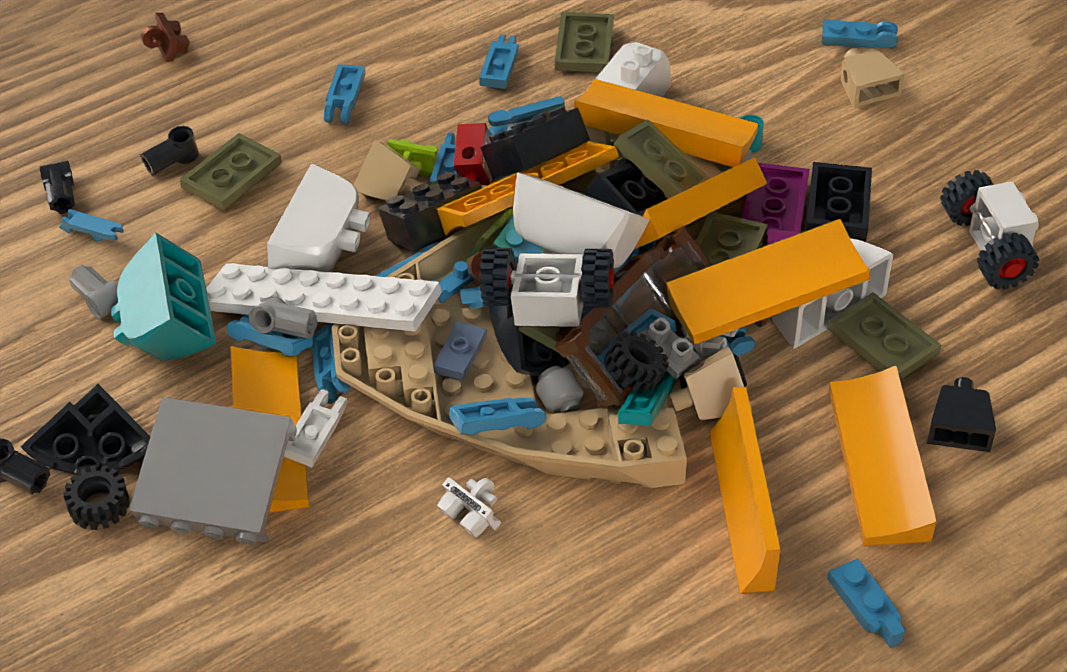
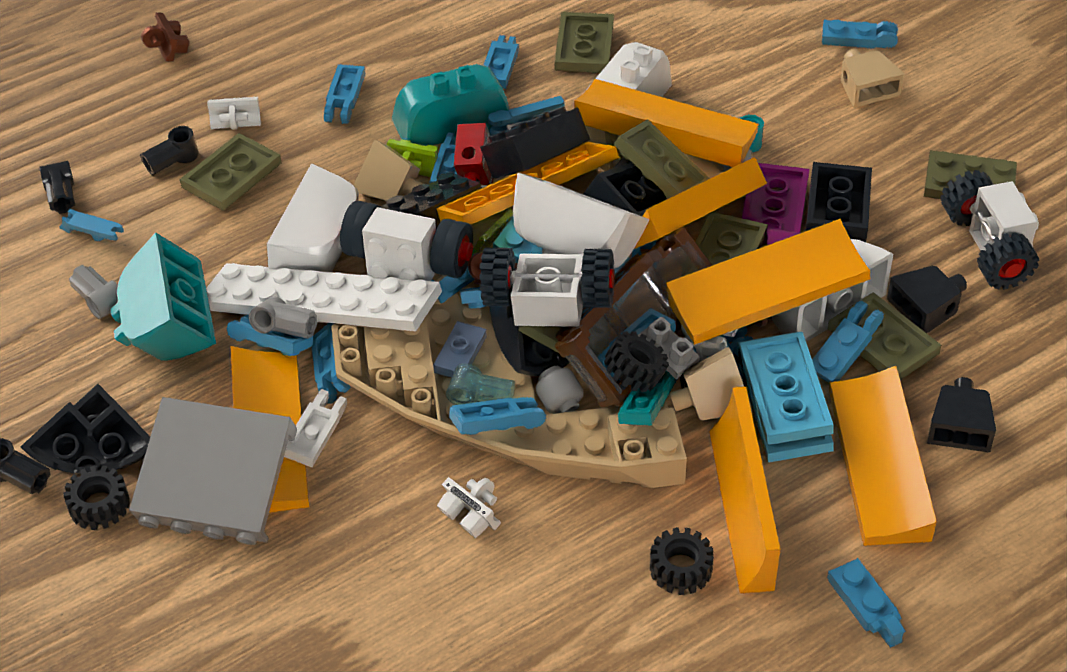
(234, 112): none -> white hips
(405, 243): none -> brick
(439, 102): none -> teal hips
(472, 386): none -> clear light blue piece
(681, 577): none -> black tyre
(786, 397): none -> medium azure hinge
(846, 343): none -> dark azure hinge
(926, 296): none -> black torso
(945, 166): none -> olive plate

